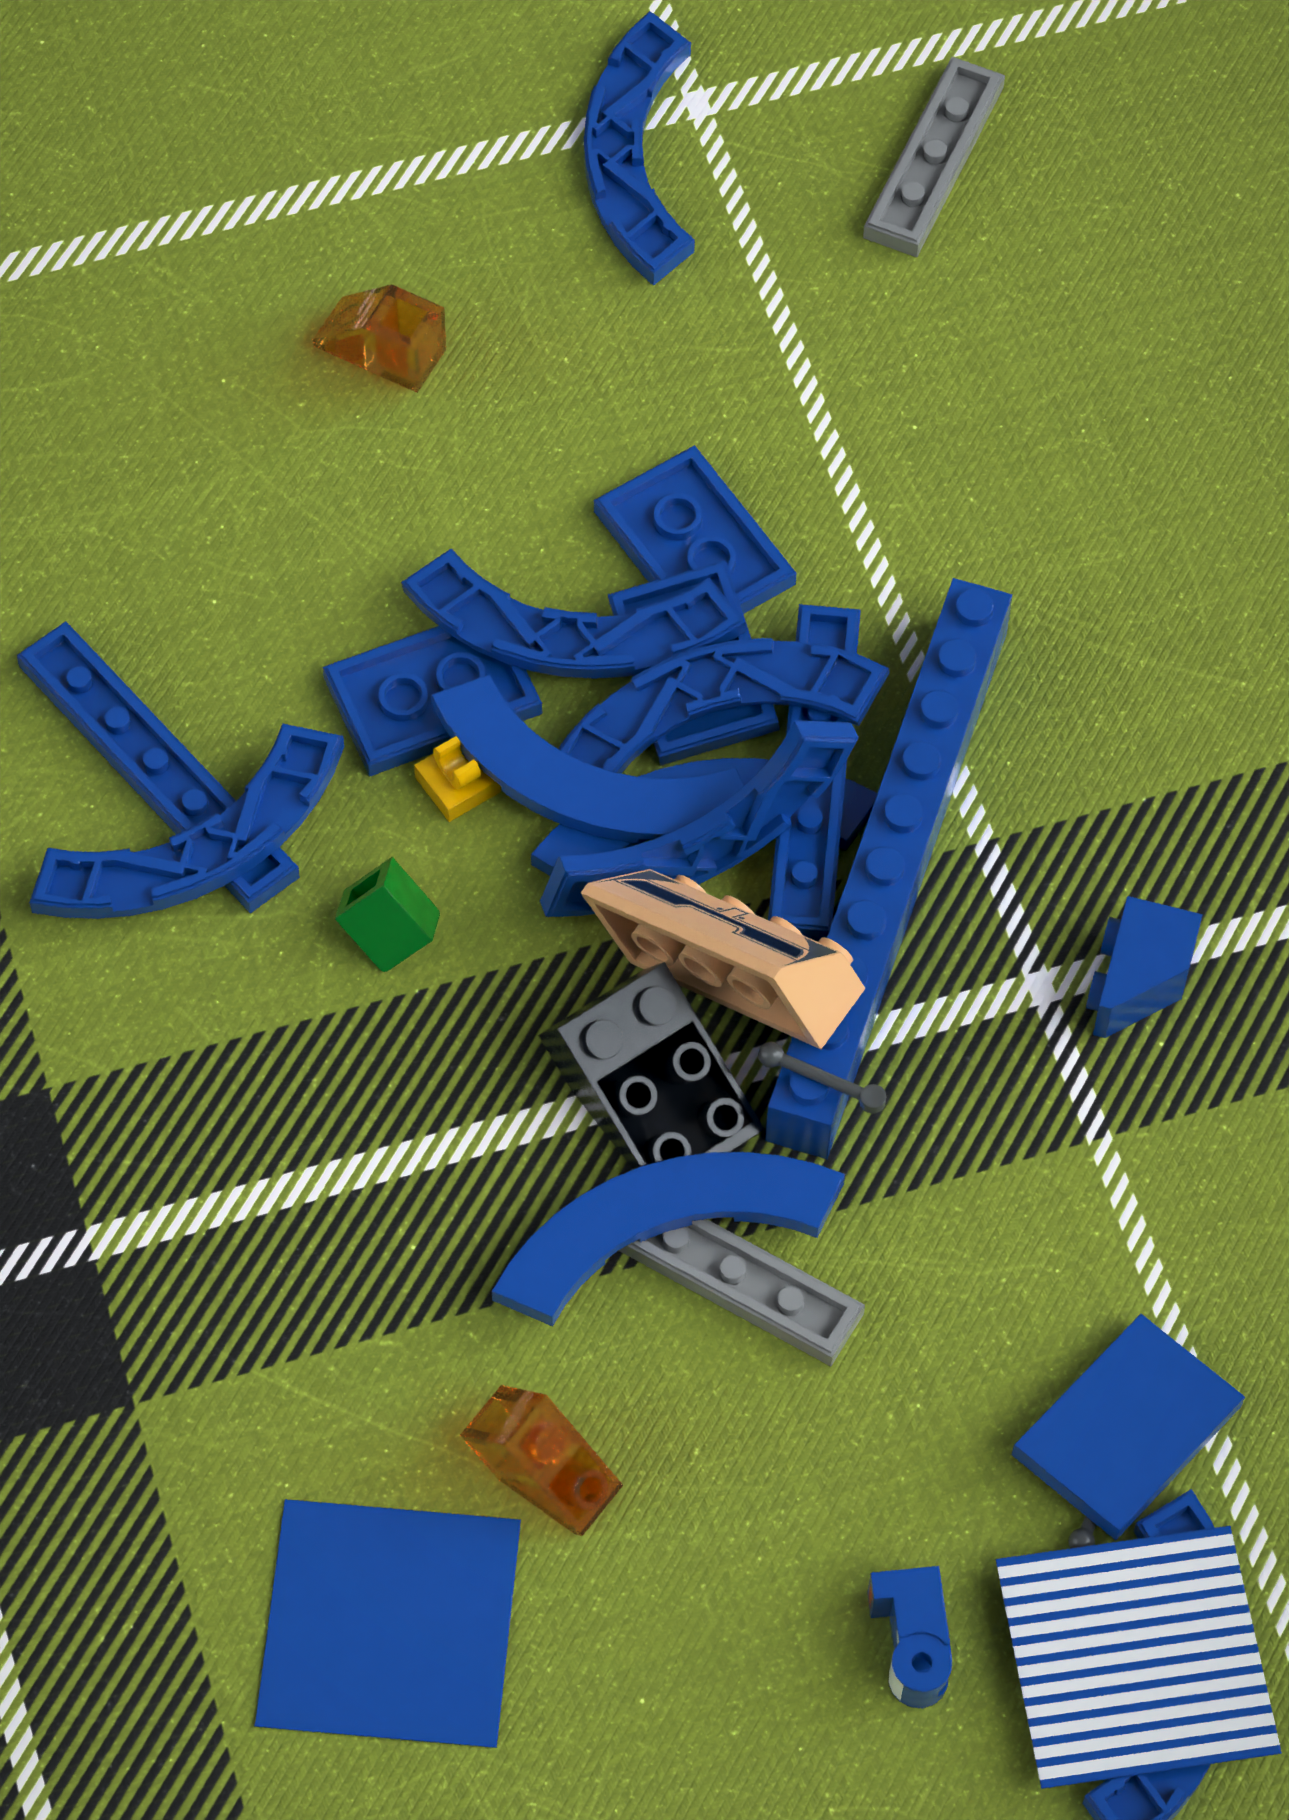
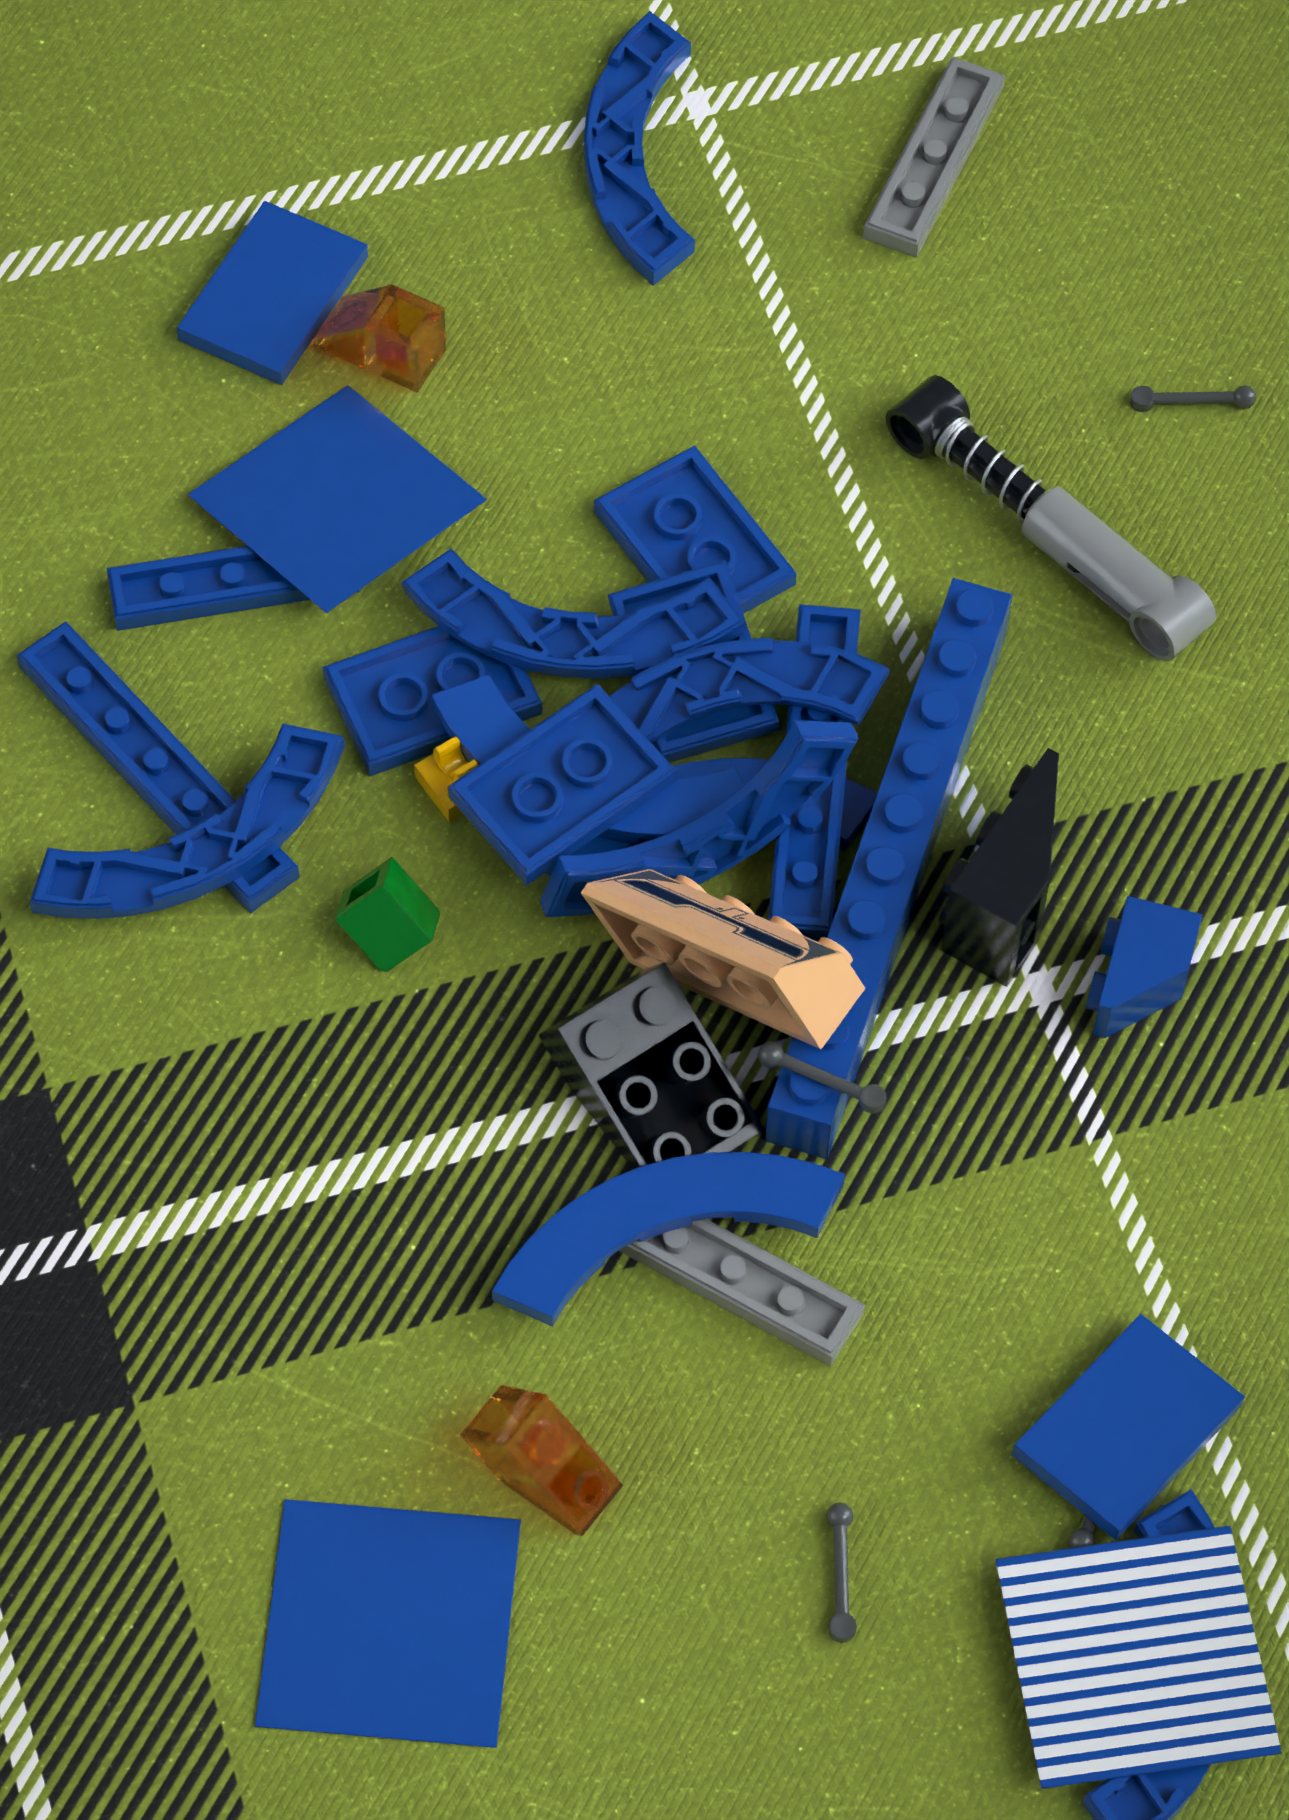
(196, 587): none -> blue tile
(272, 292): none -> blue tile
(337, 498): none -> blue sticker
(562, 784): none -> blue tile
(842, 1625): none -> dark grey hinge
(919, 1632): blue leg -> none
(1003, 889): none -> black slope
(1144, 398): none -> dark grey hinge
(1160, 609): none -> light grey piece

